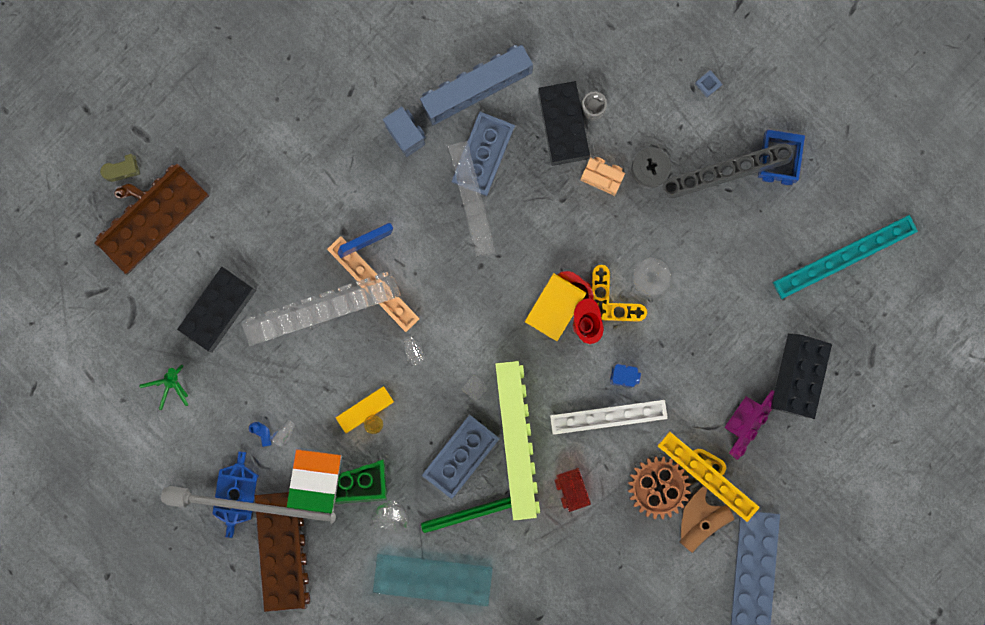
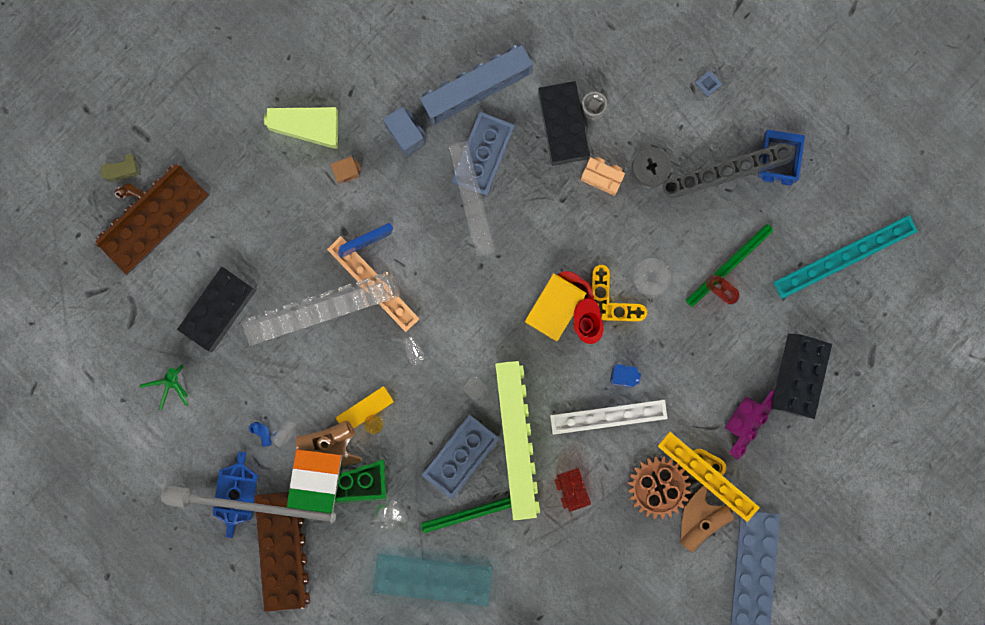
(307, 124): none -> yellowish green slope
(330, 441): none -> medium nougat pin
(346, 170): none -> medium nougat brick
(720, 292): none -> clear red beam
(731, 263): none -> green axle

